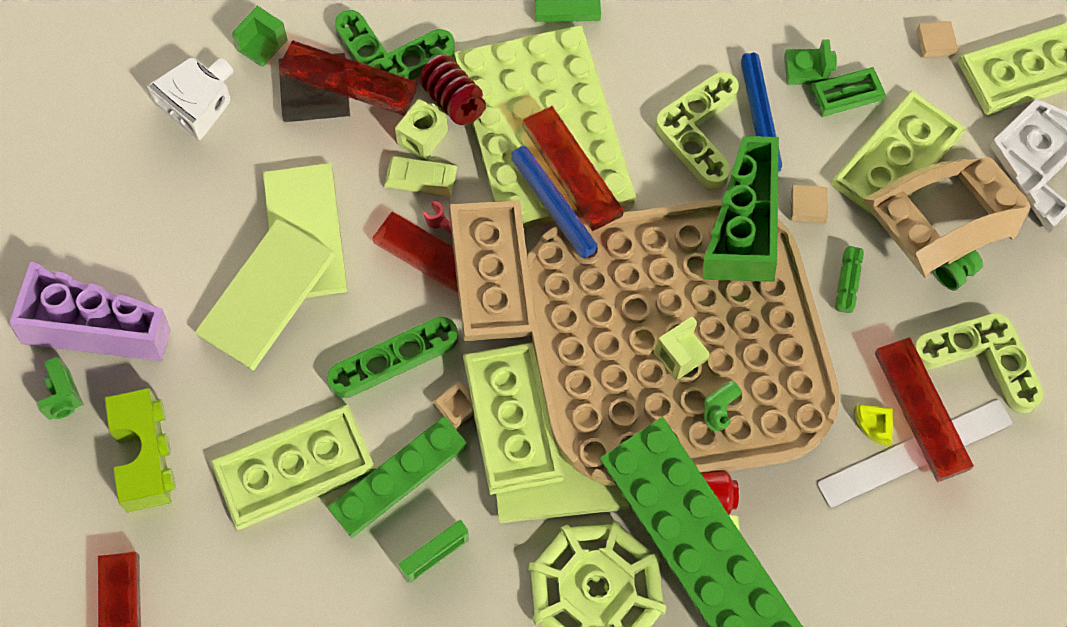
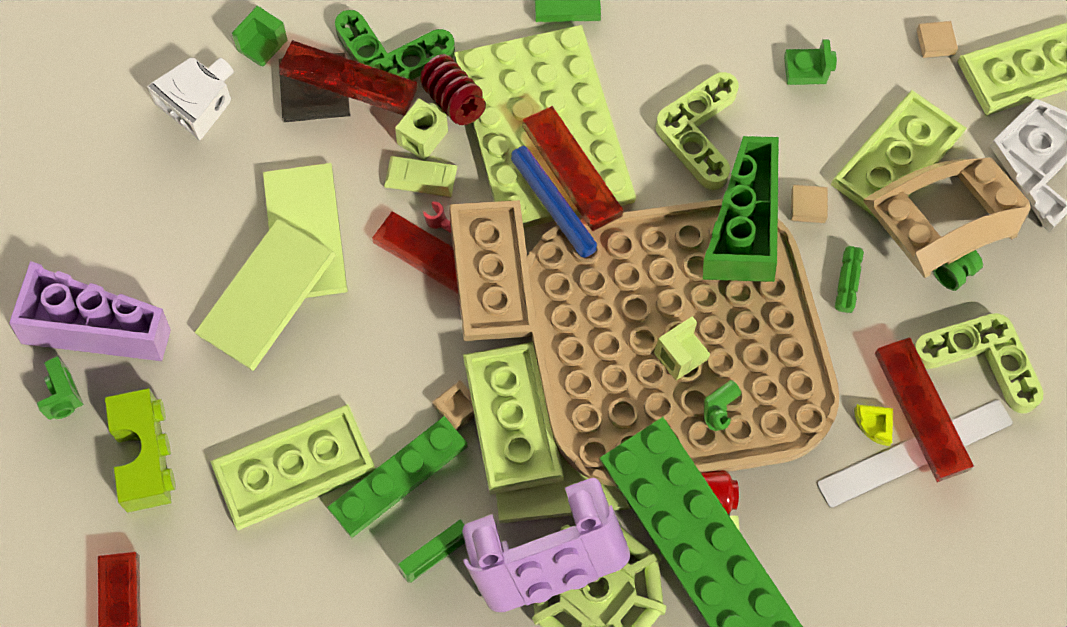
(390, 352): bright green beam -> none
(551, 563): none -> lavender container
(758, 97): blue axle -> none
(846, 103): bright green tile -> none

